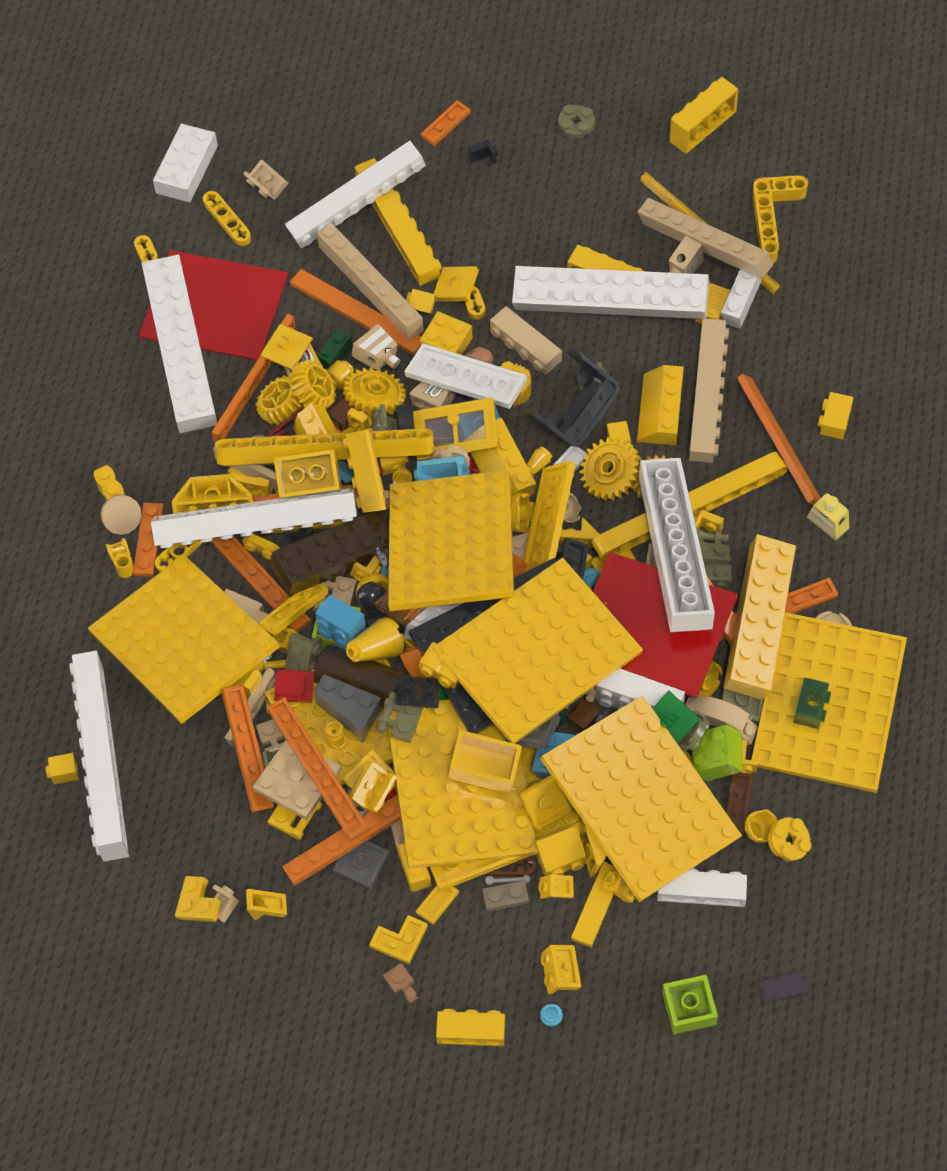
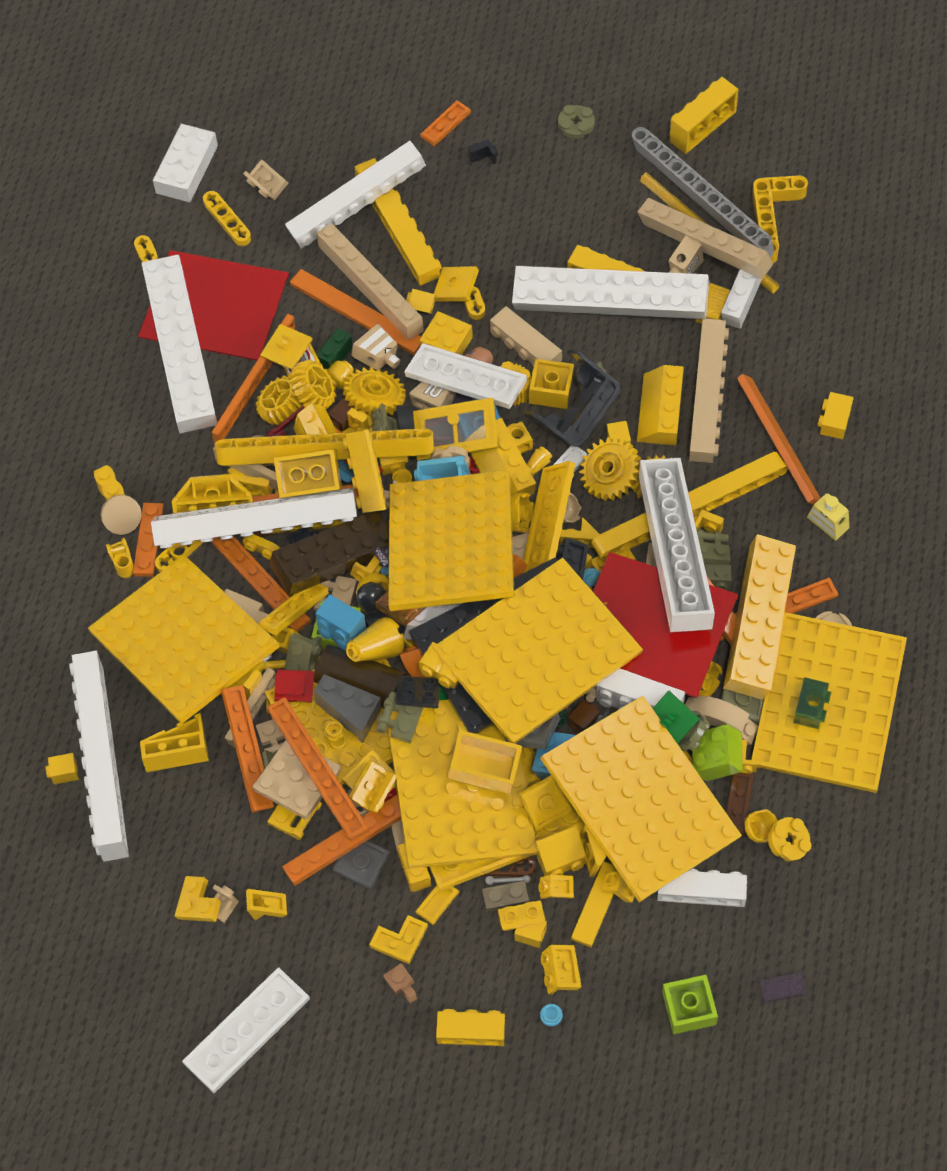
(176, 746): none -> yellow wedge
(246, 1030): none -> white plate
(521, 915): none -> yellow bracket
(524, 443): none -> yellow brick
(532, 934): none -> yellow panel
(551, 383): none -> yellow slope
(700, 190): none -> light grey beam

